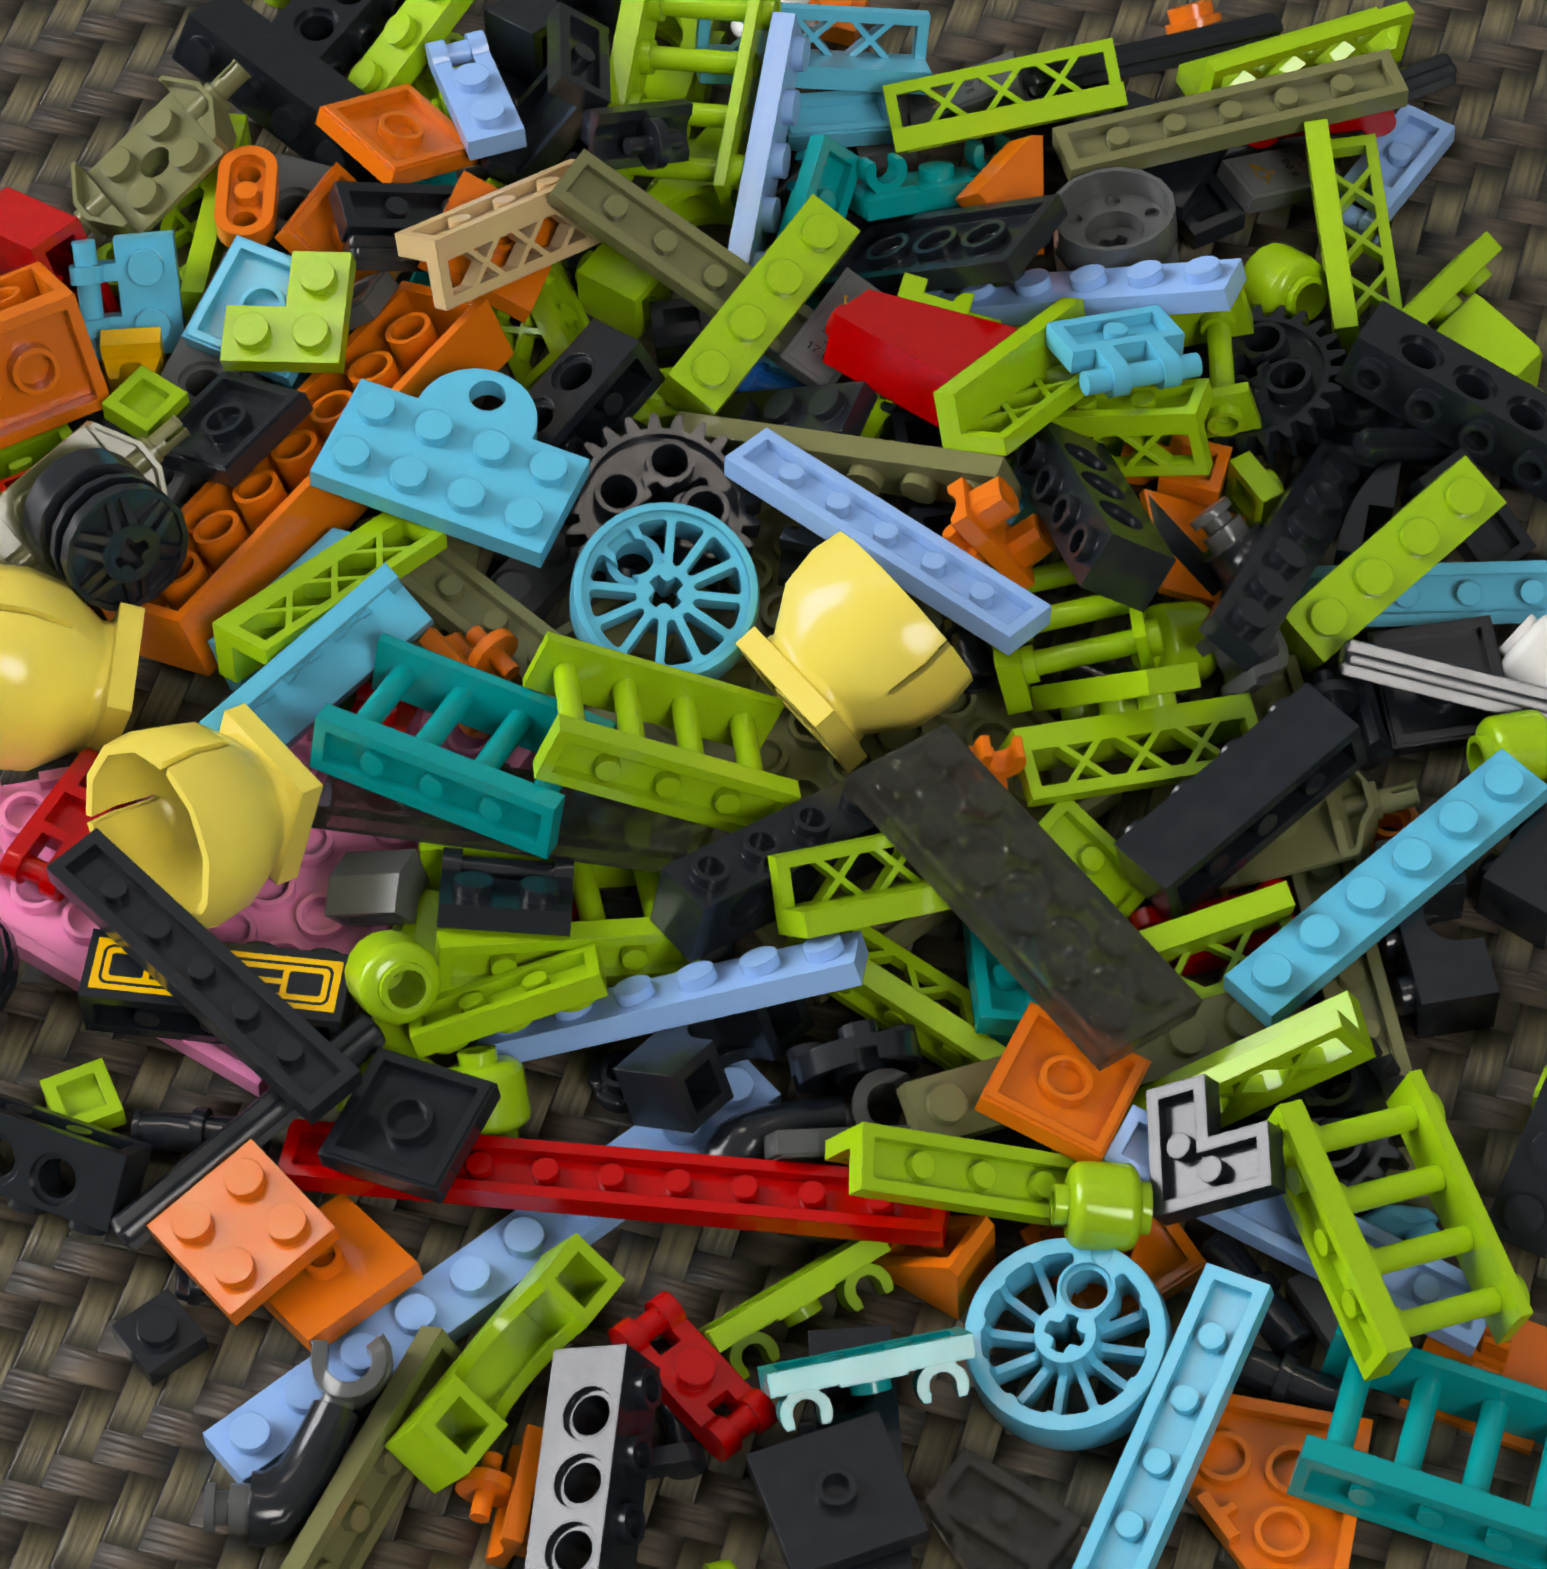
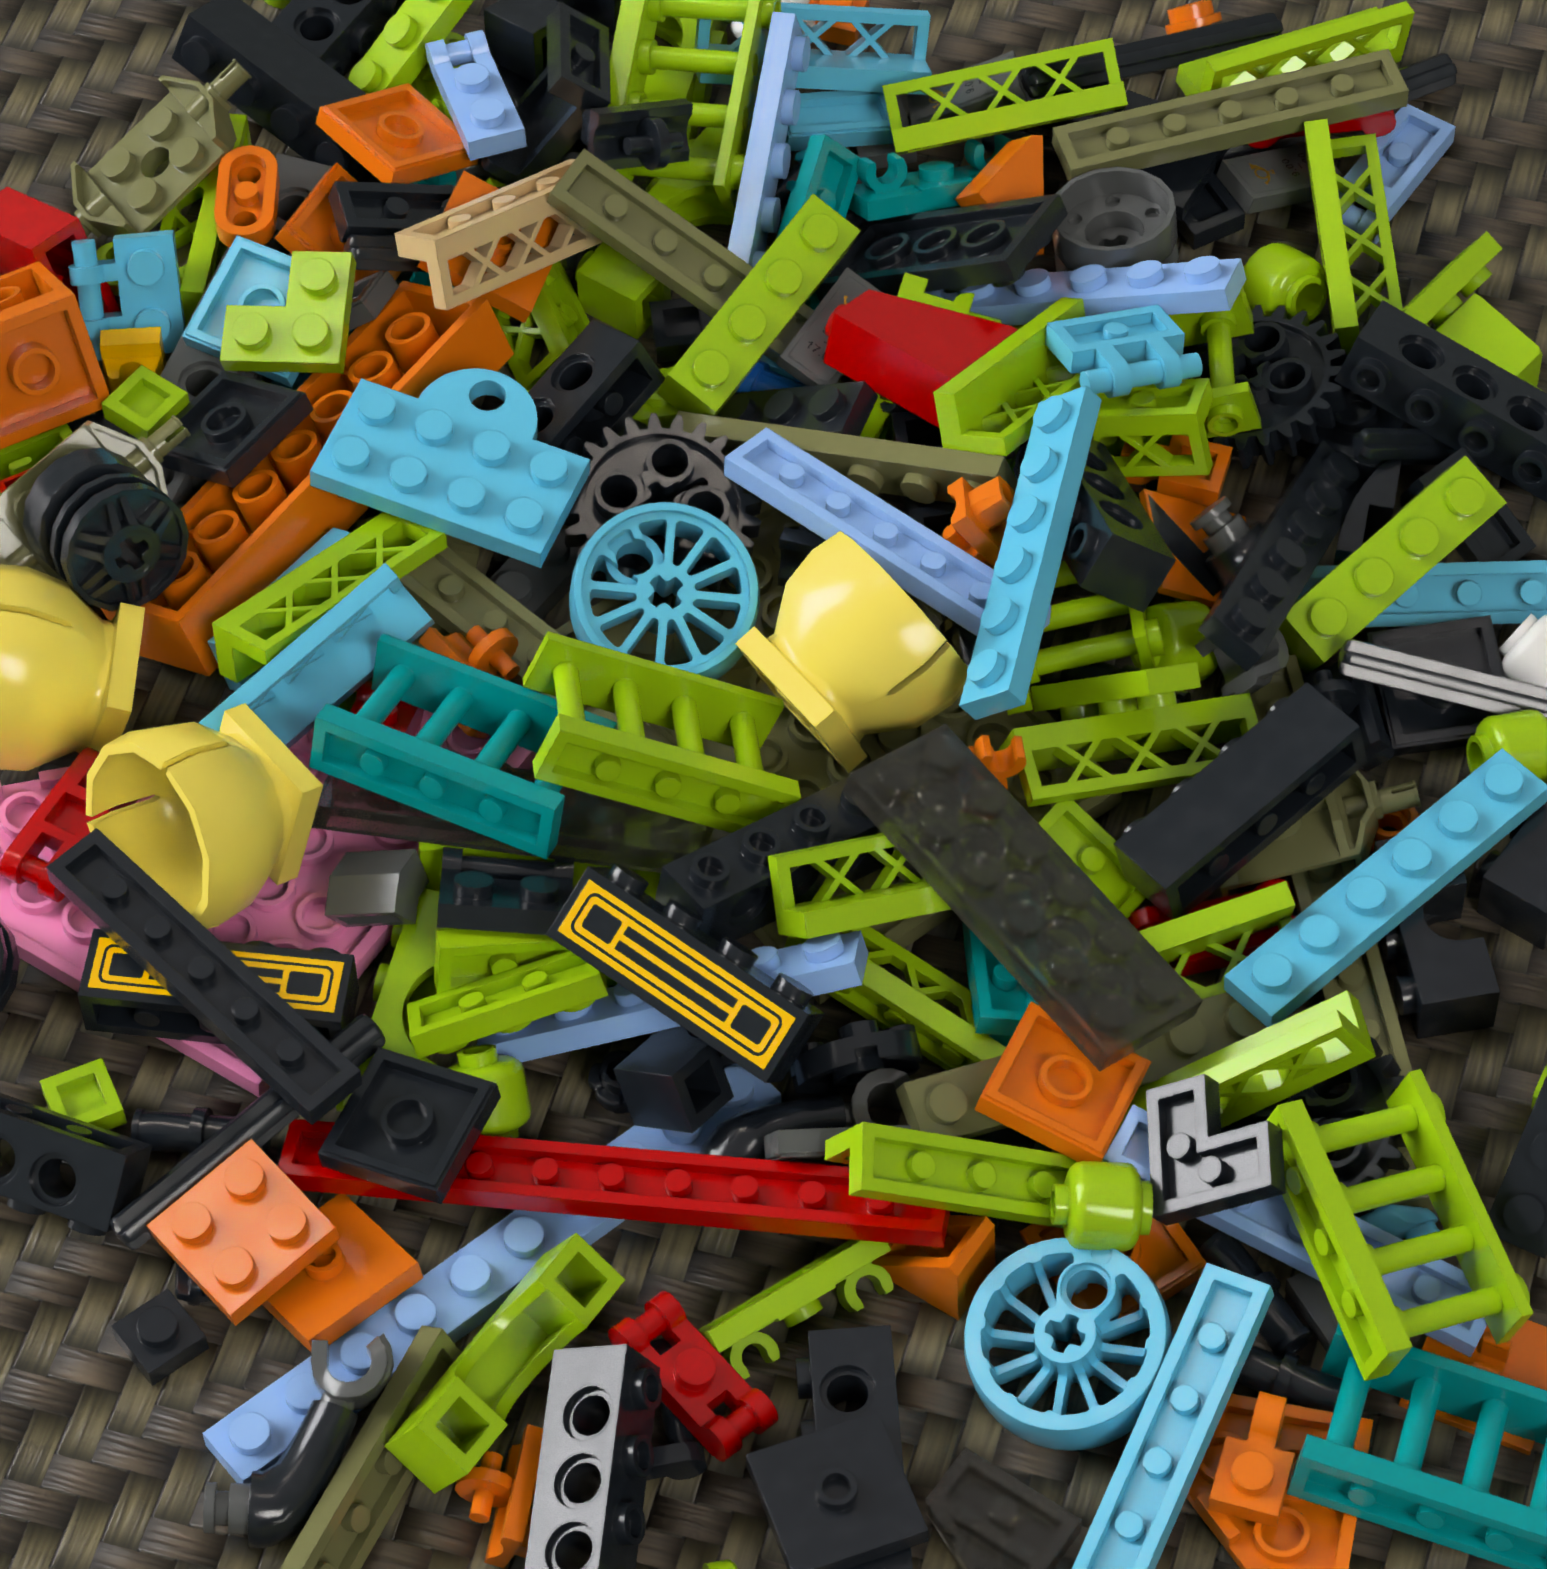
(392, 977): lime head -> none
(686, 972): none -> brick
(868, 1371): plate -> none
(1030, 554): none -> medium azure plate
(1252, 488): lime plate -> none
(1252, 1472): none -> orange plate

